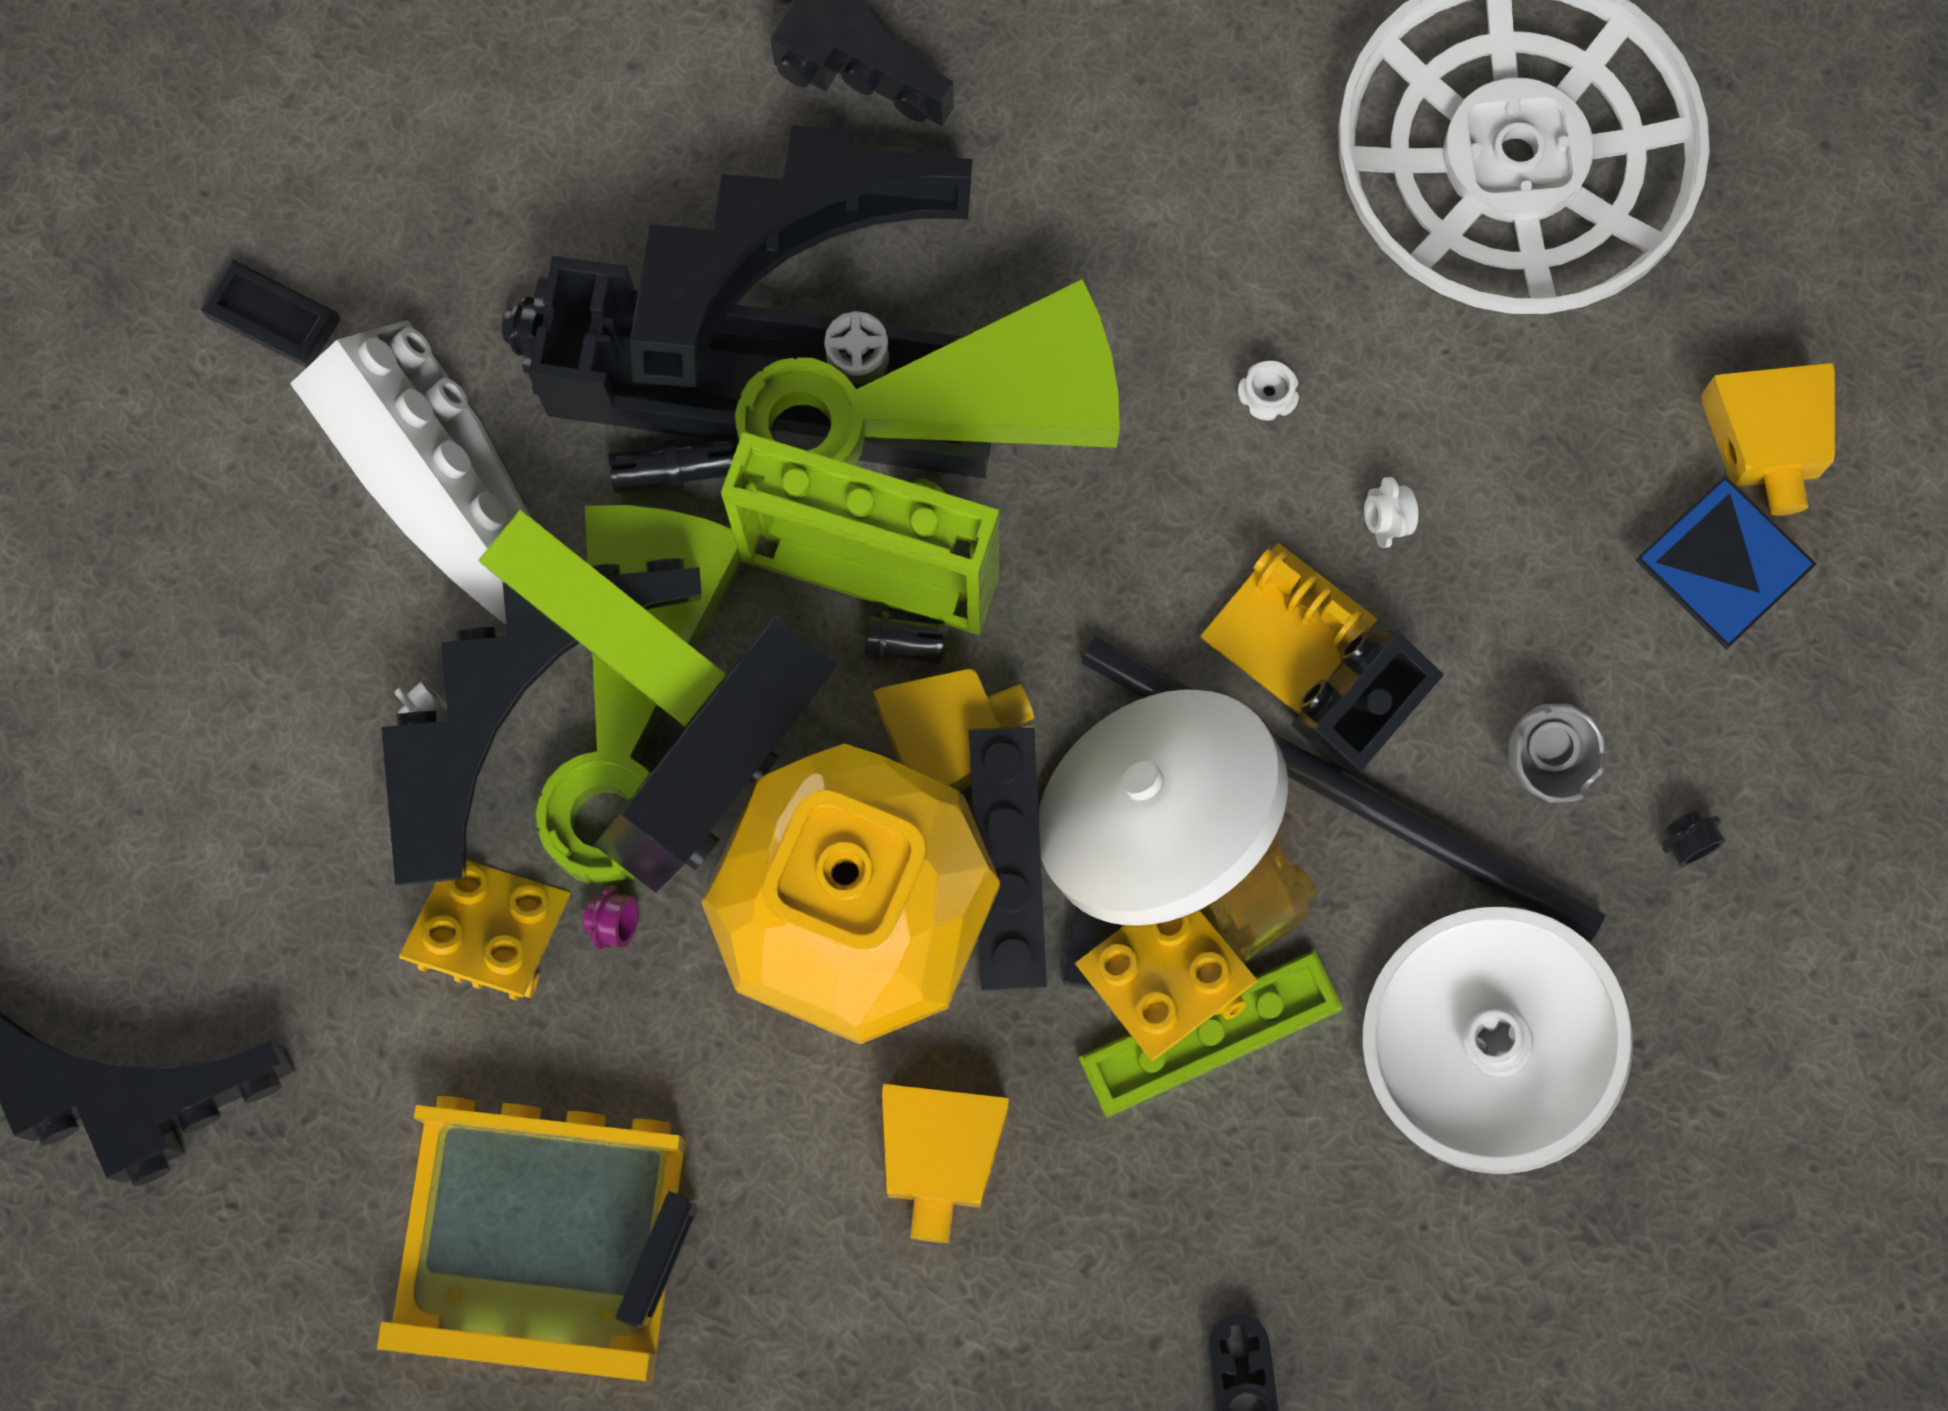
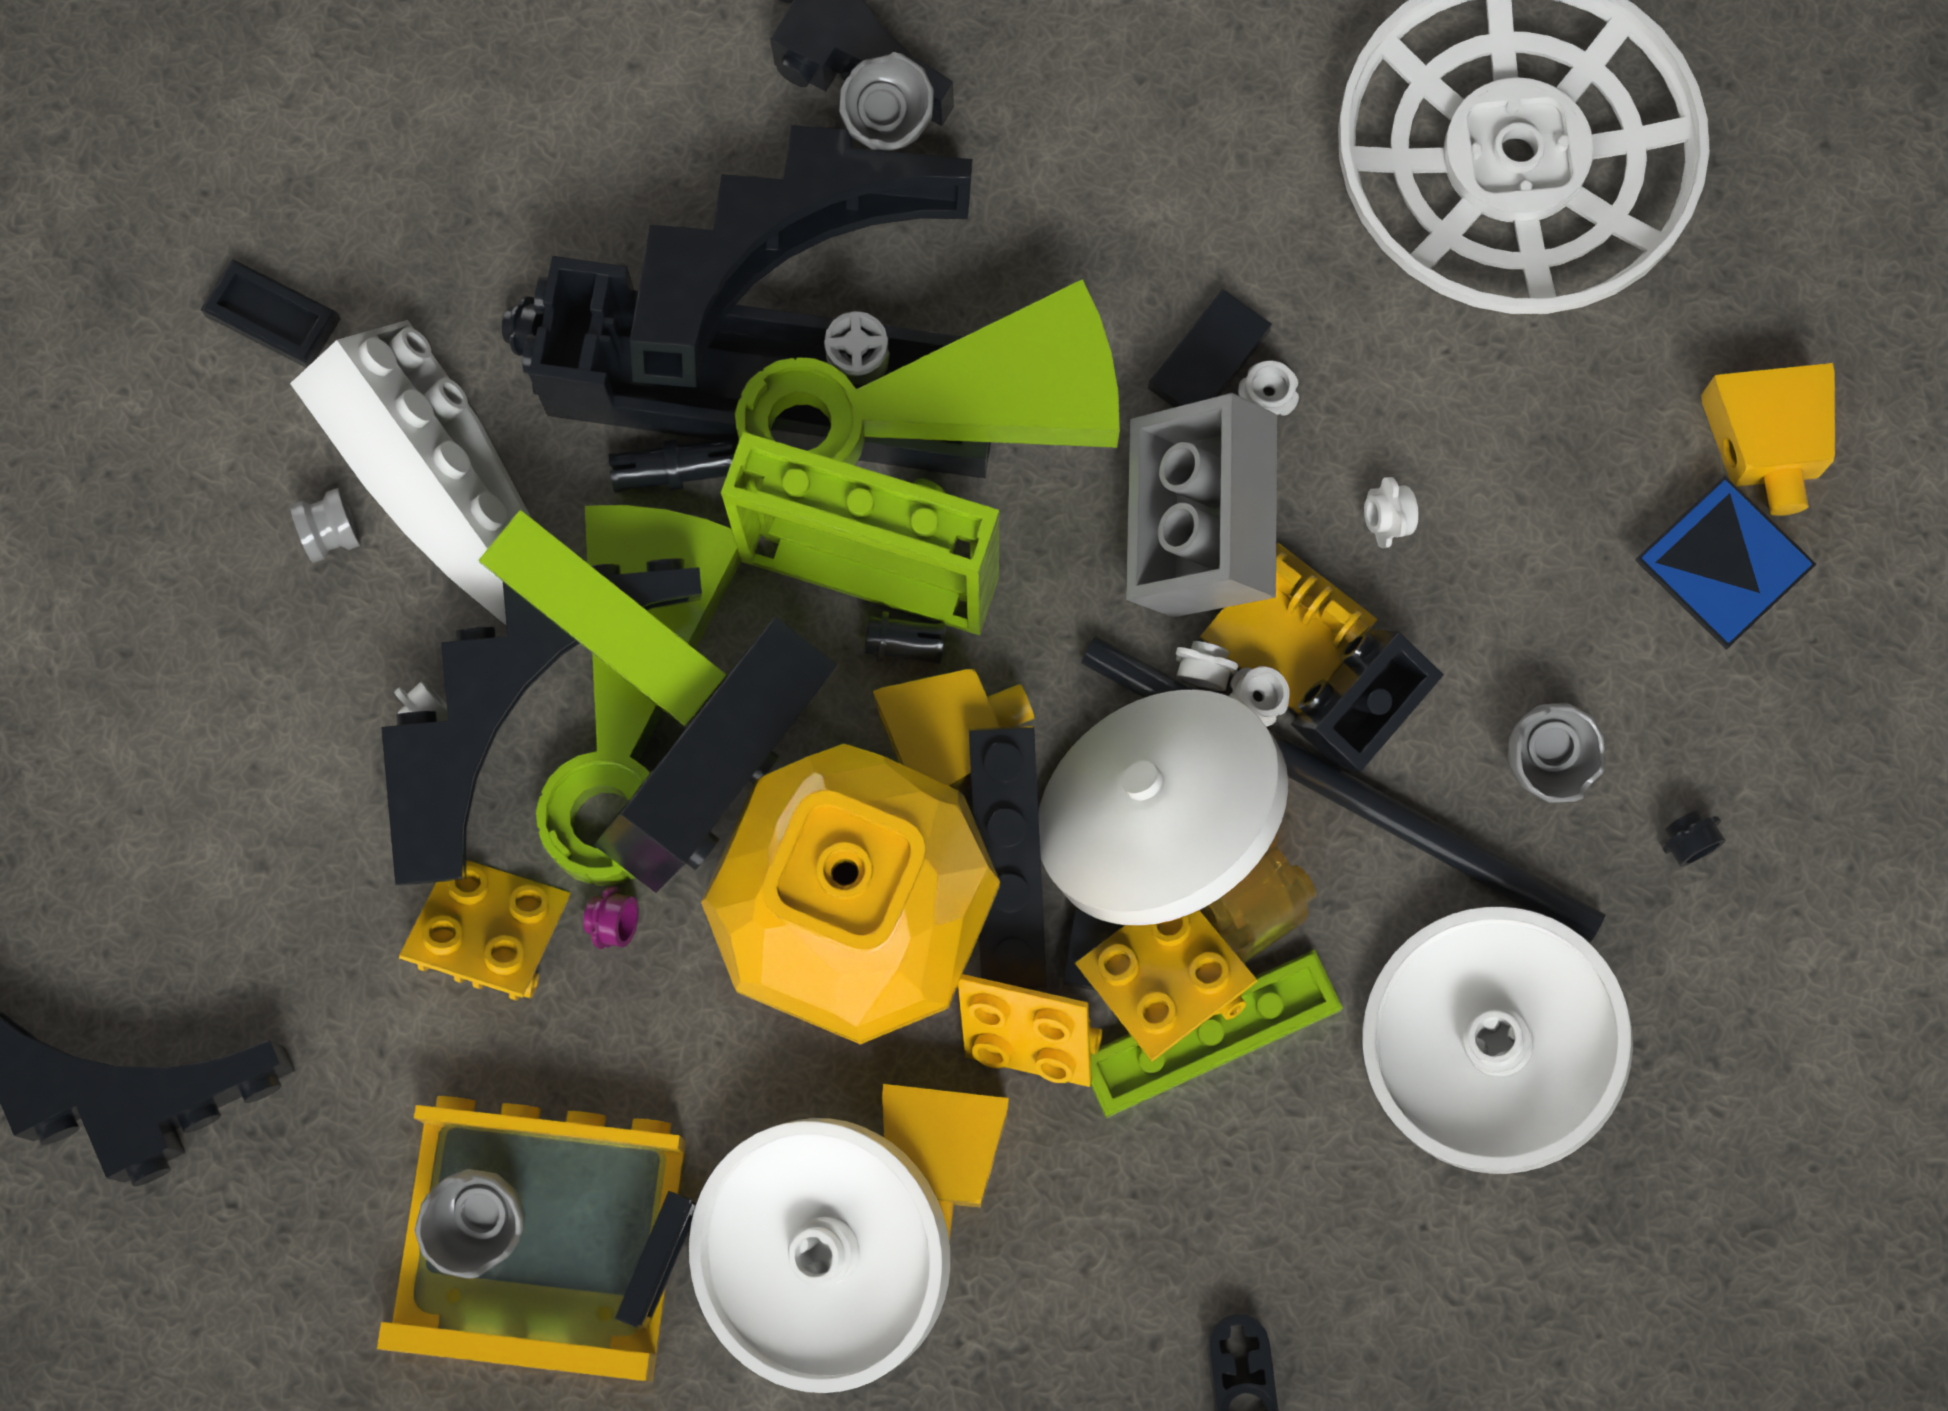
(325, 525): none -> light grey wheel
(469, 1223): none -> light grey hair
(819, 1255): none -> white dish
(886, 102): none -> light grey hair
(1027, 1030): none -> yellow hinge
(1202, 506): none -> light grey brick
(1205, 666): none -> white plate
(1210, 352): none -> black tile
(1269, 684): none -> white plate

